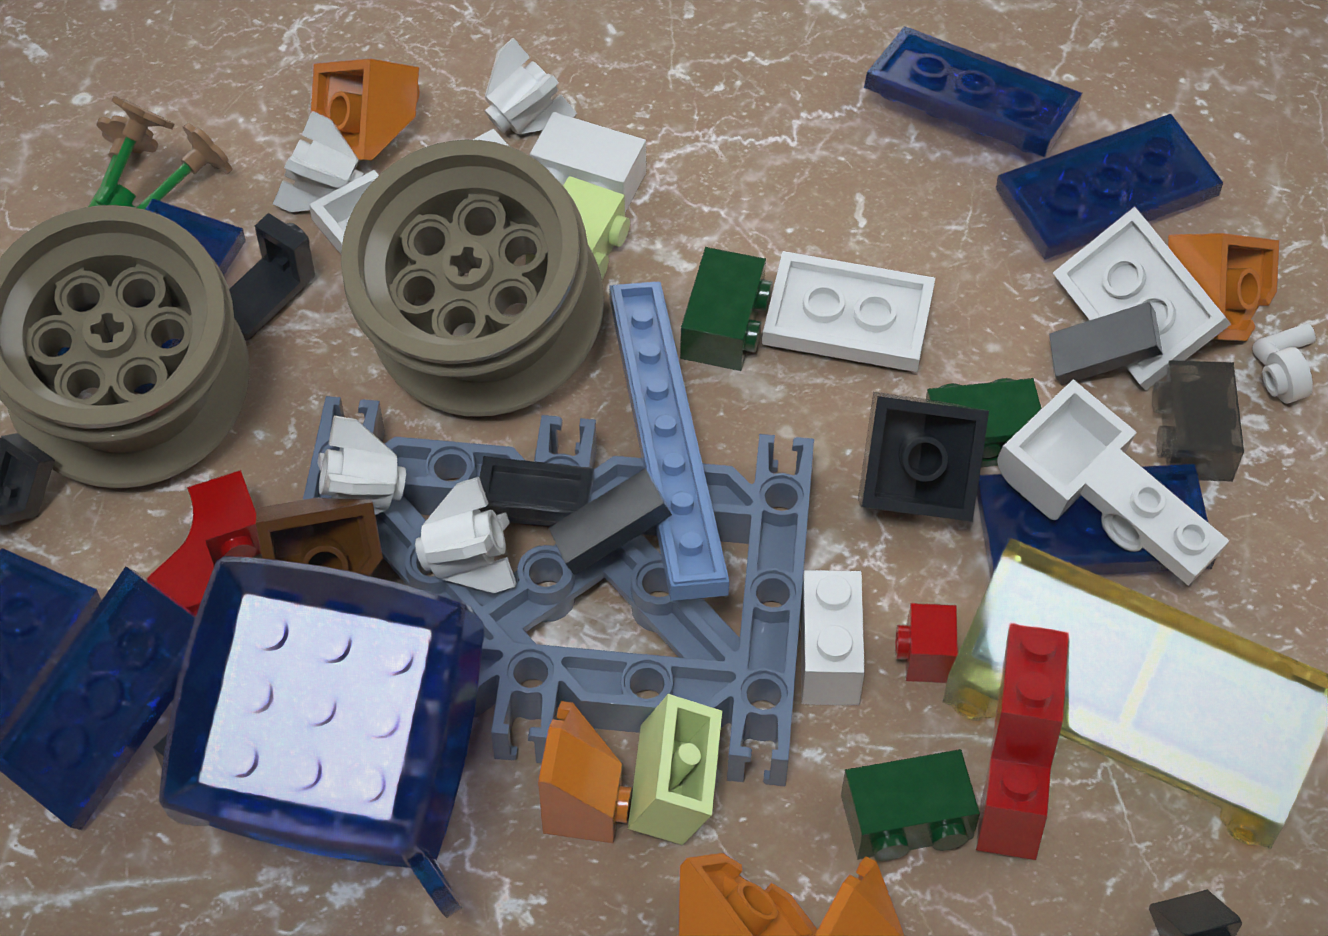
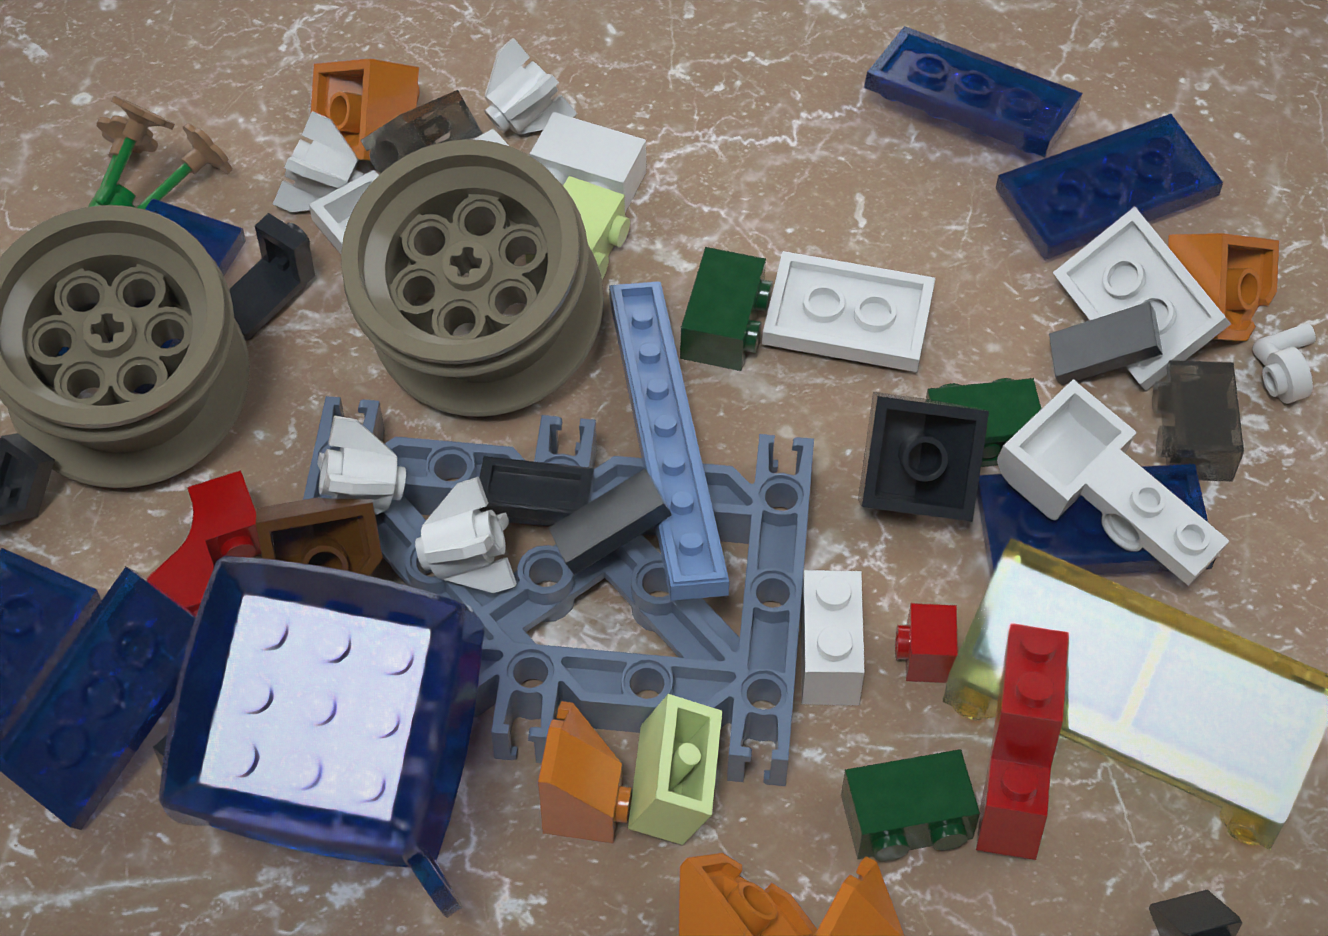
(420, 129): none -> clear smoke brick

